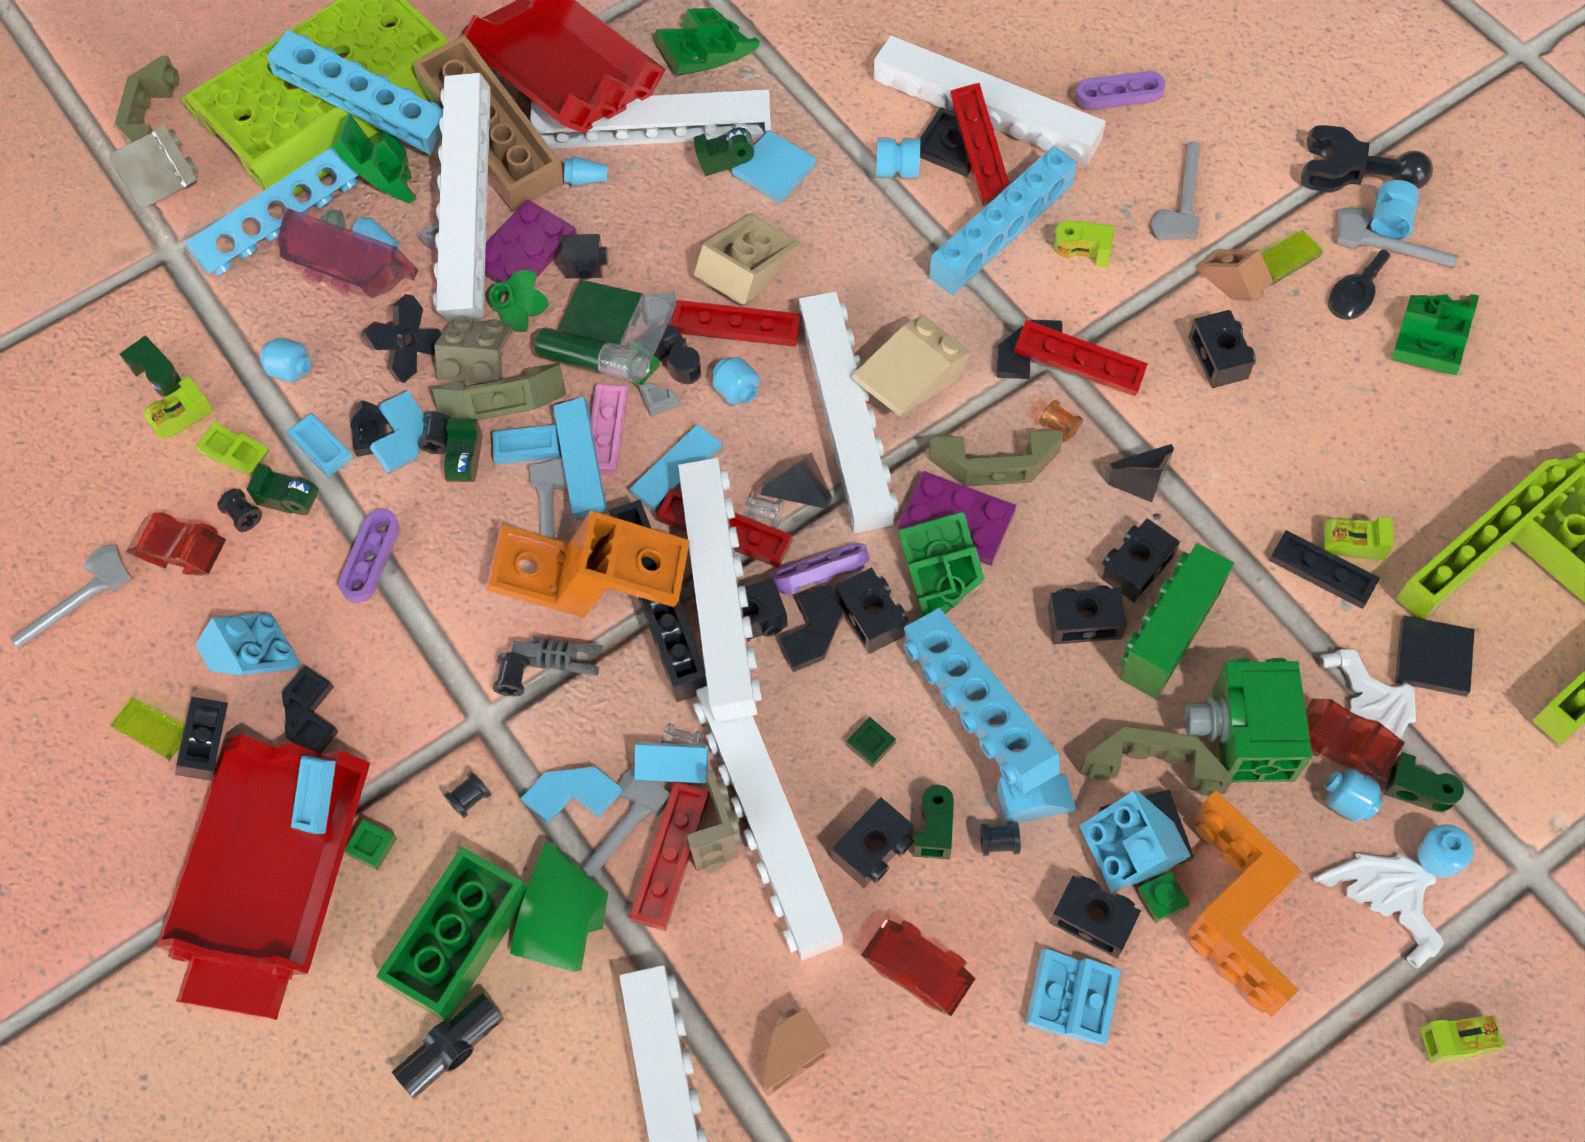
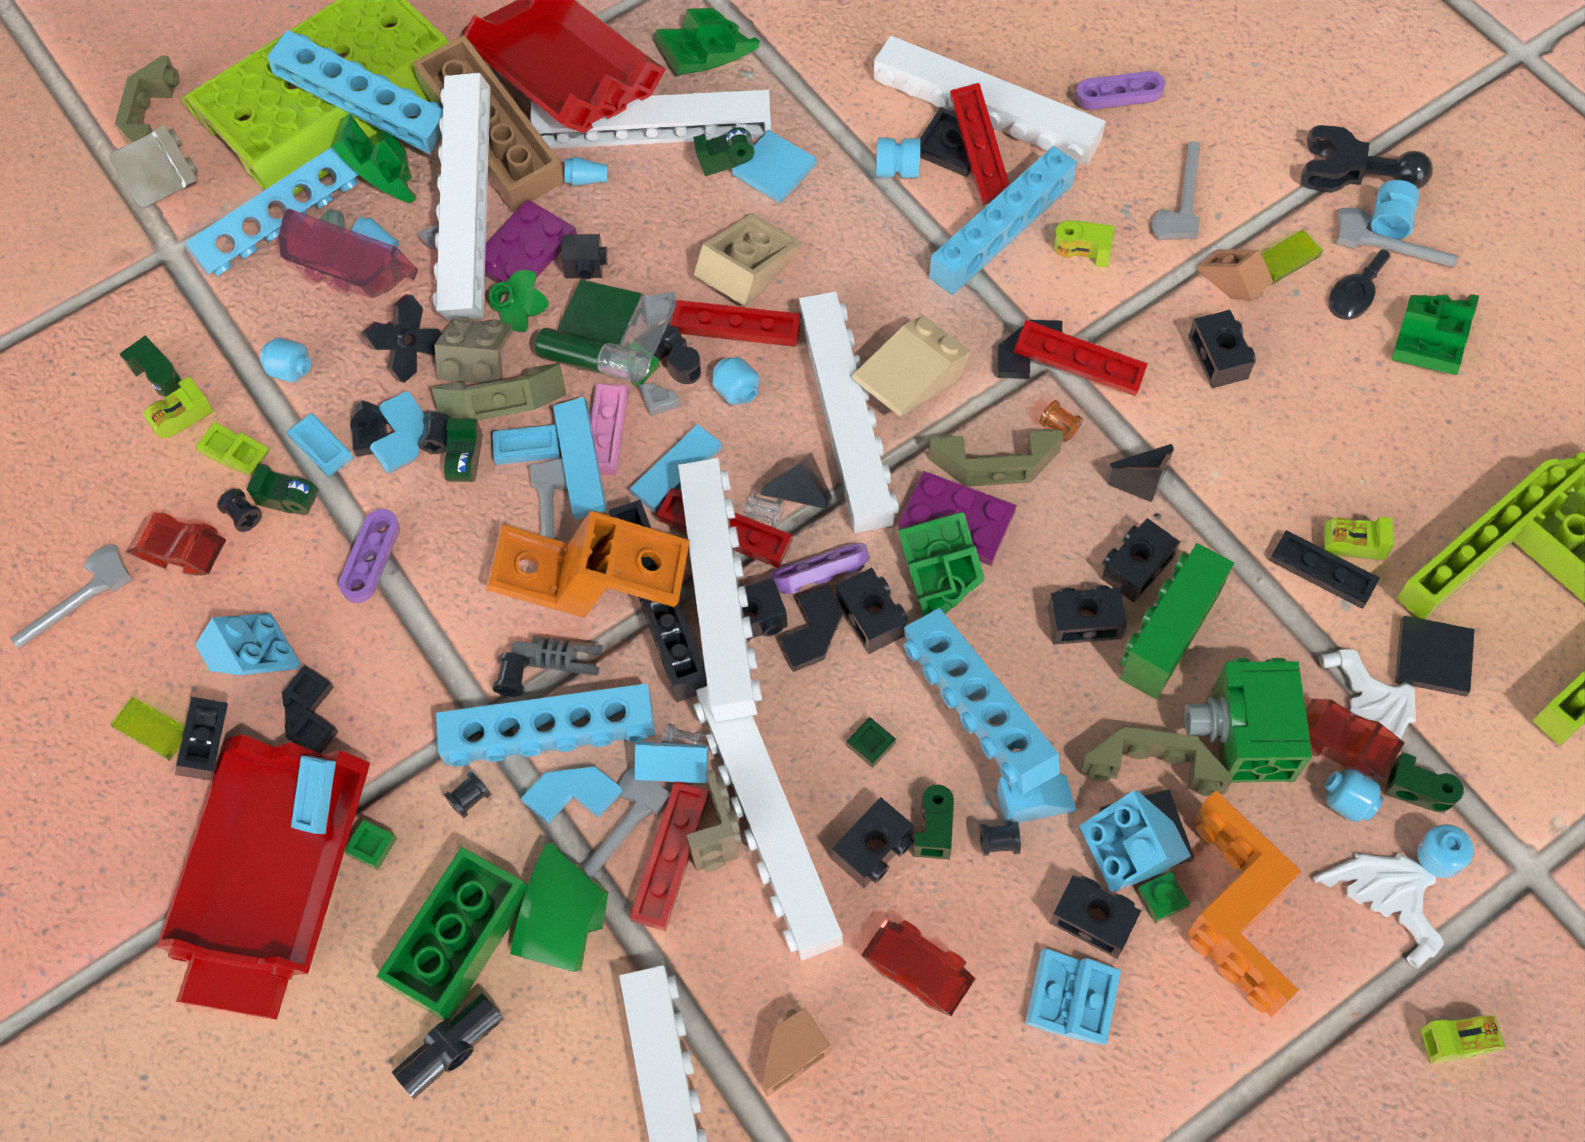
(459, 725): none -> medium azure brick

